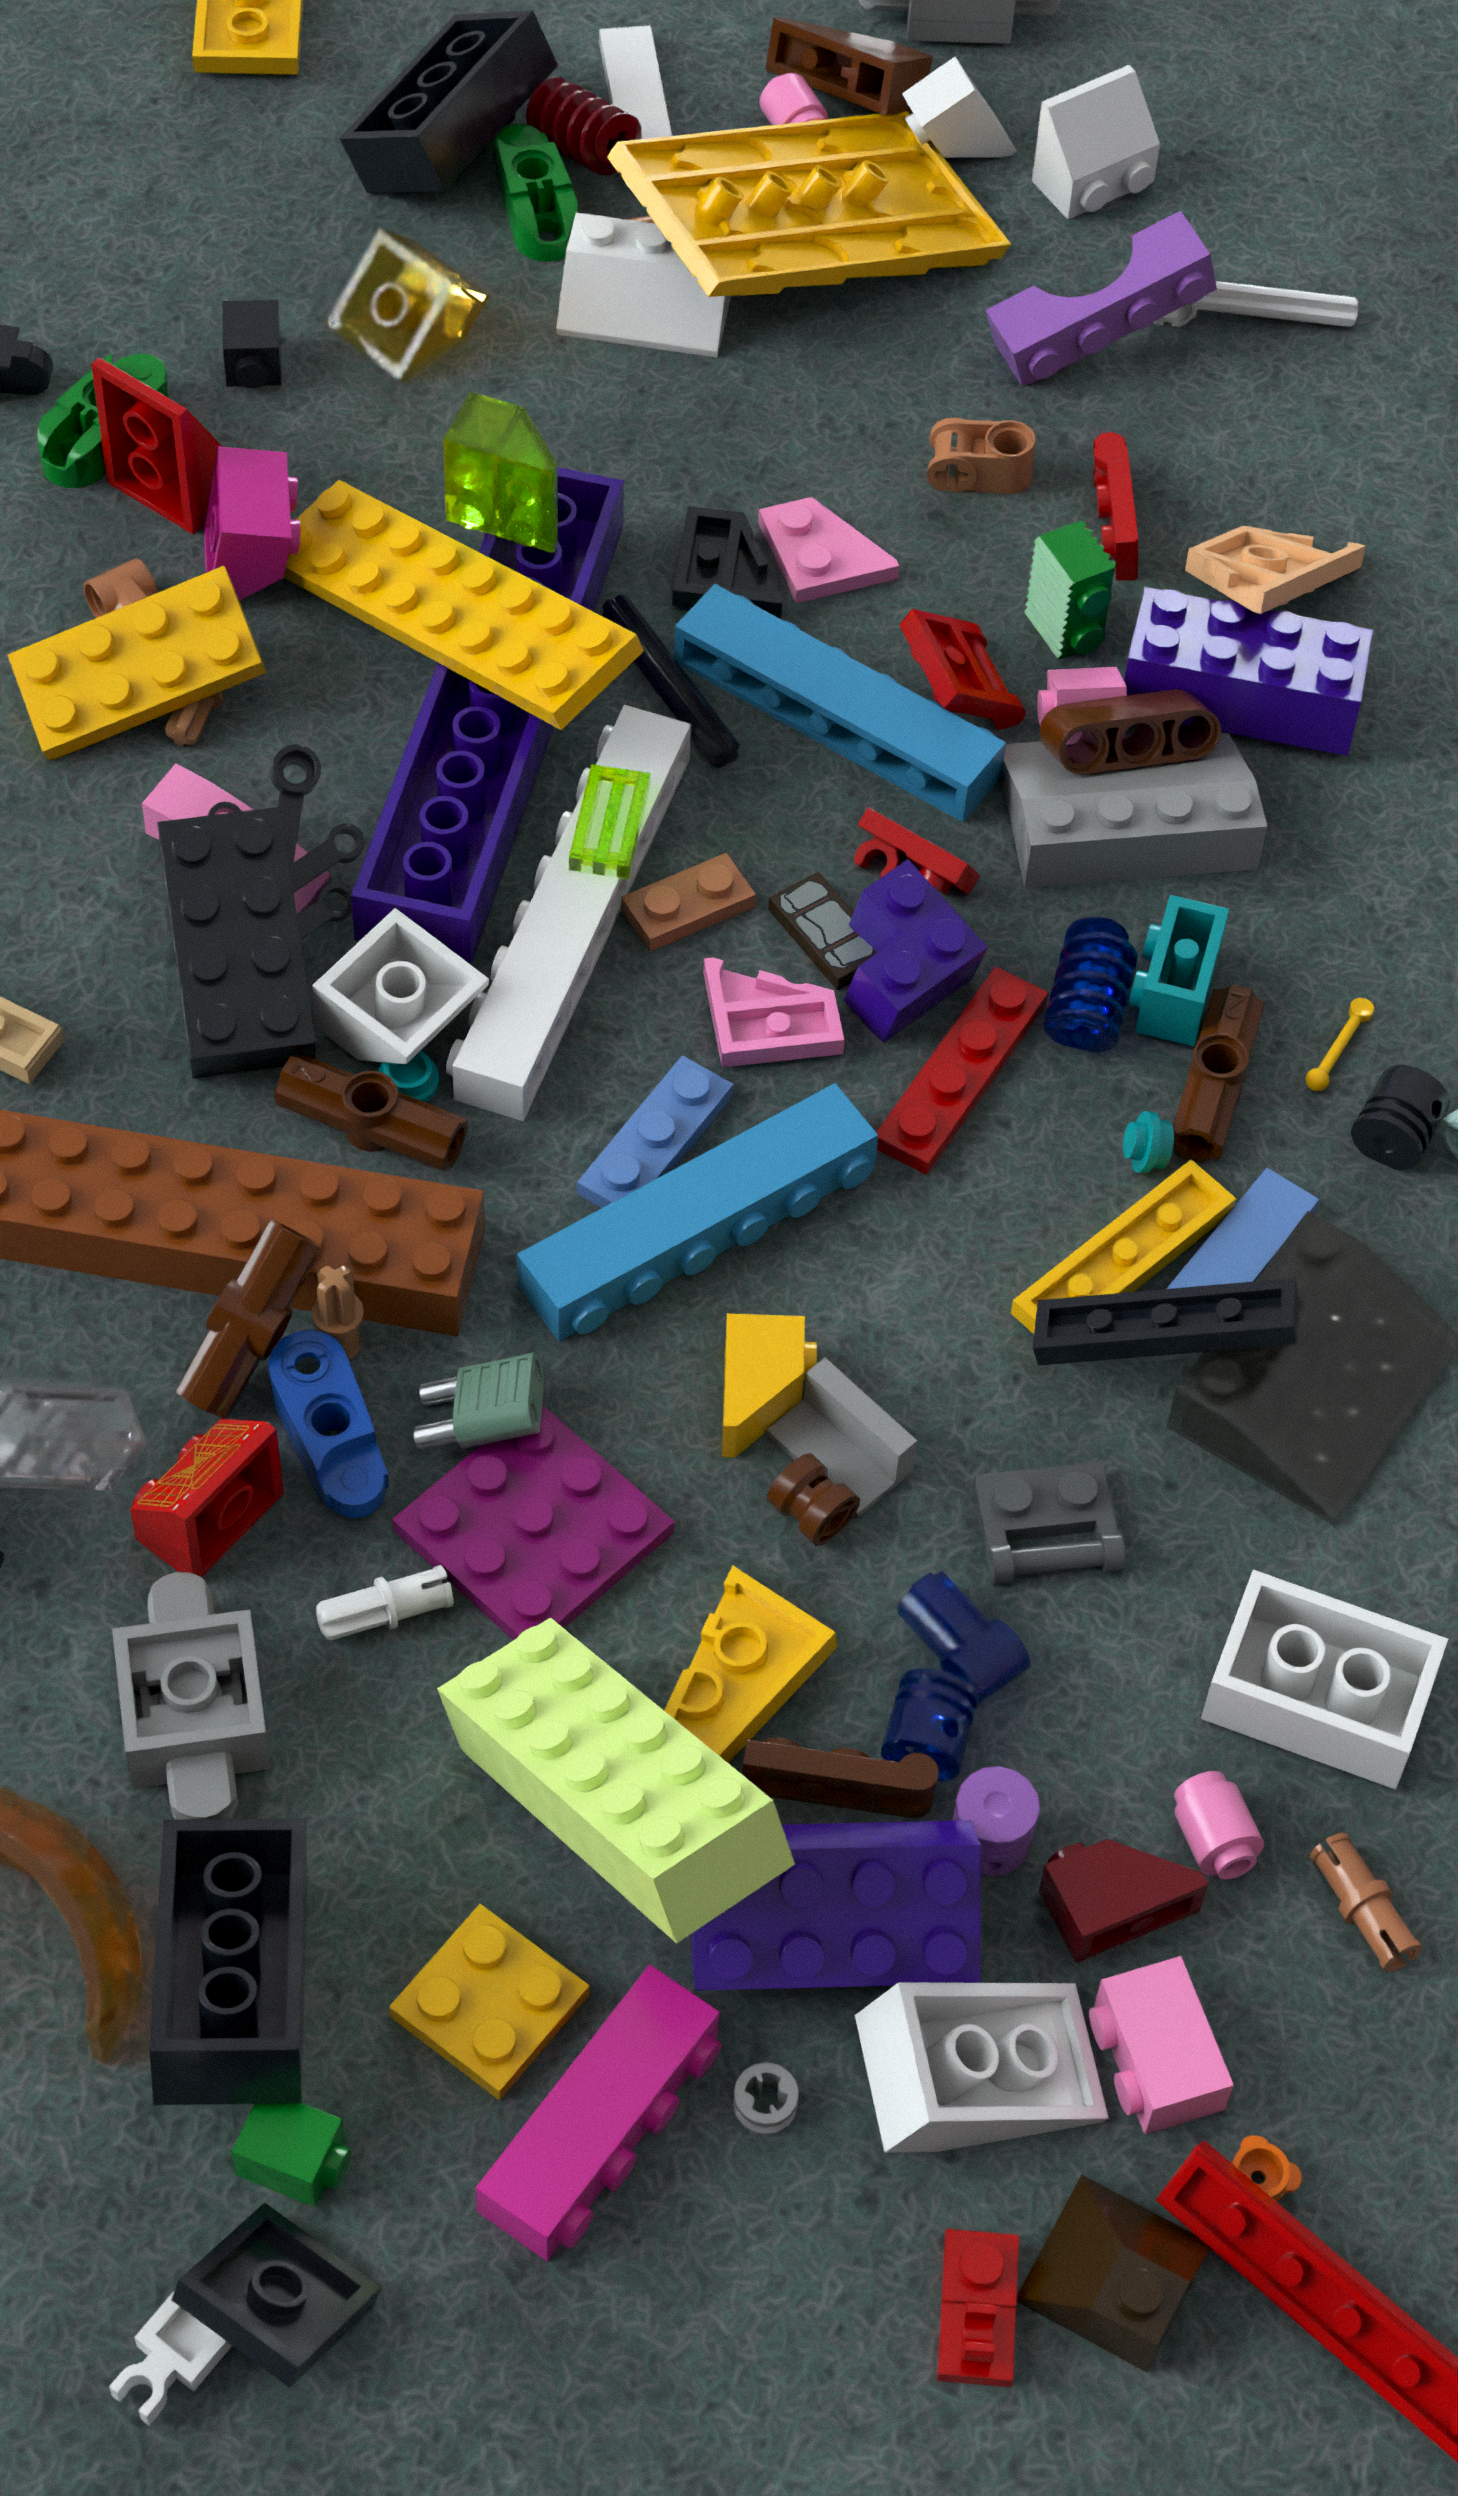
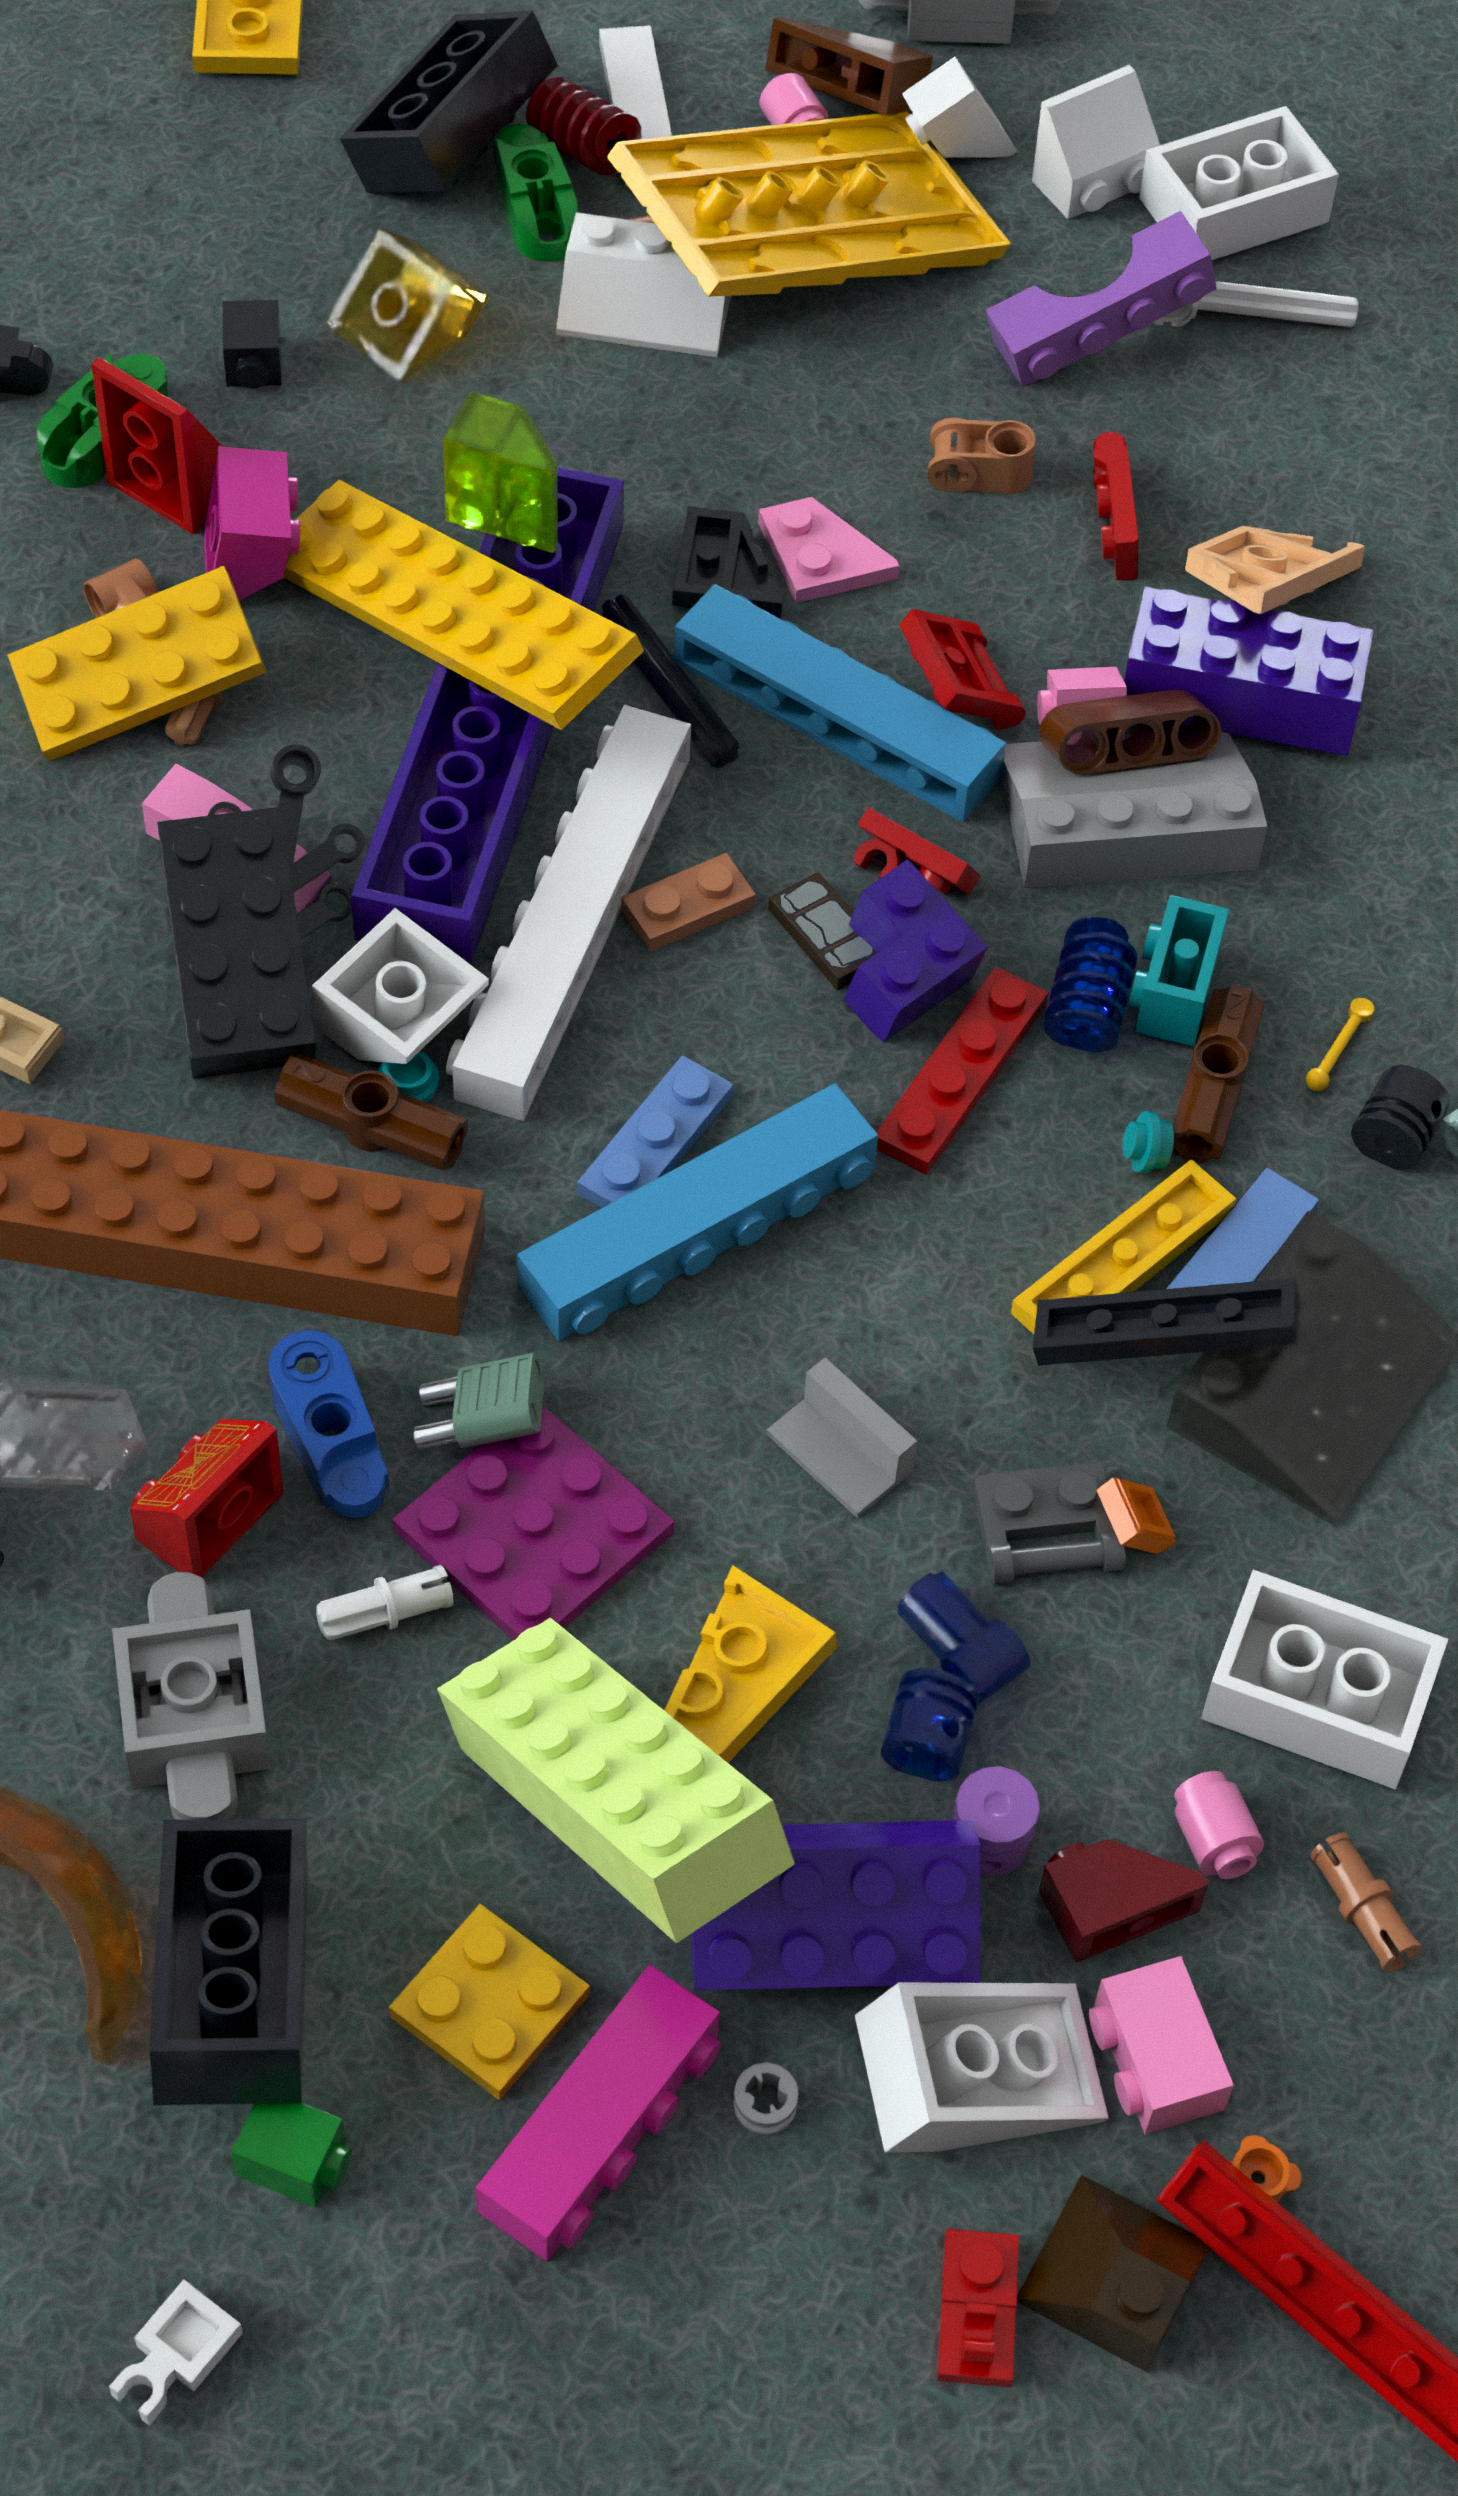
(249, 1319): reddish brown piece -> none
(276, 2294): black plate -> none
(338, 1308): medium nougat axle -> none
(602, 857): clear neon green tile -> none
(761, 1374): yellow slope -> none
(770, 1017): bright pink wing -> none
(813, 1499): reddish brown wheel -> none
(842, 1777): reddish brown plate -> none
(1070, 590): green brick -> none
(1136, 1516): none -> orange tile
(1242, 182): none -> white brick

